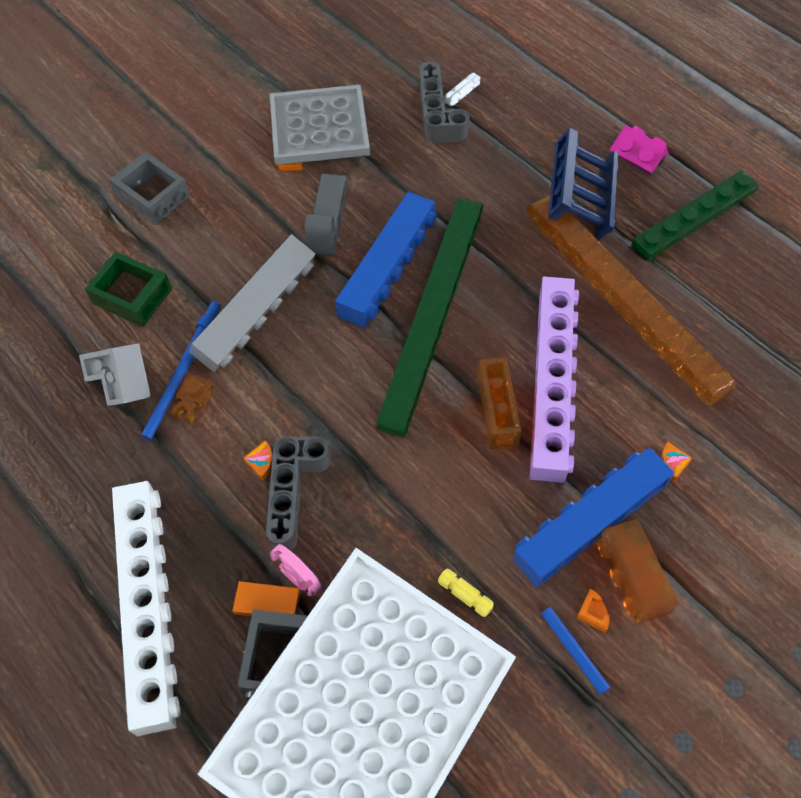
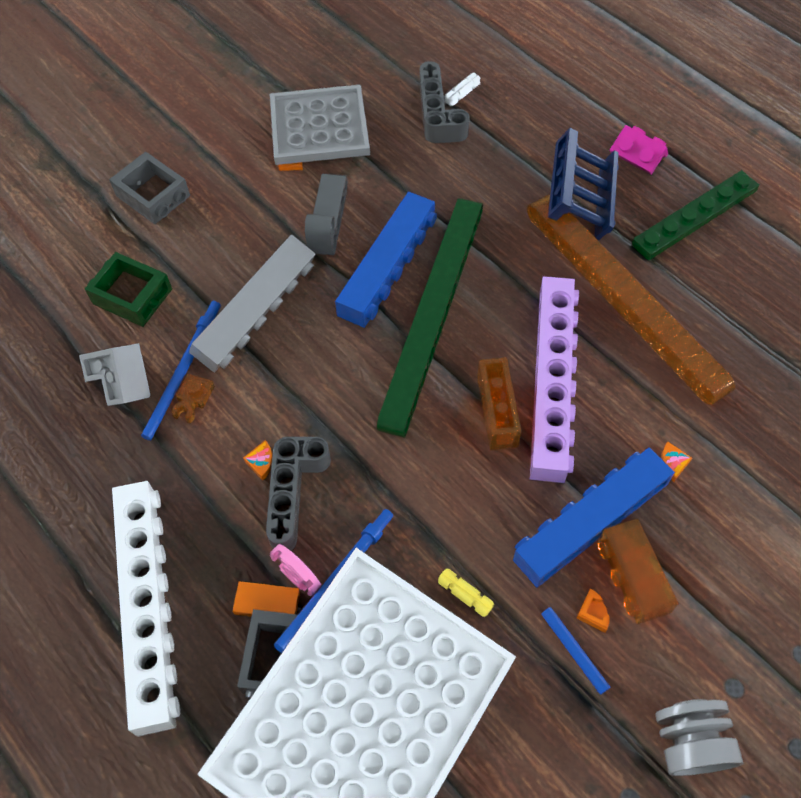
(370, 535): none -> blue bar
(698, 738): none -> light grey wheel

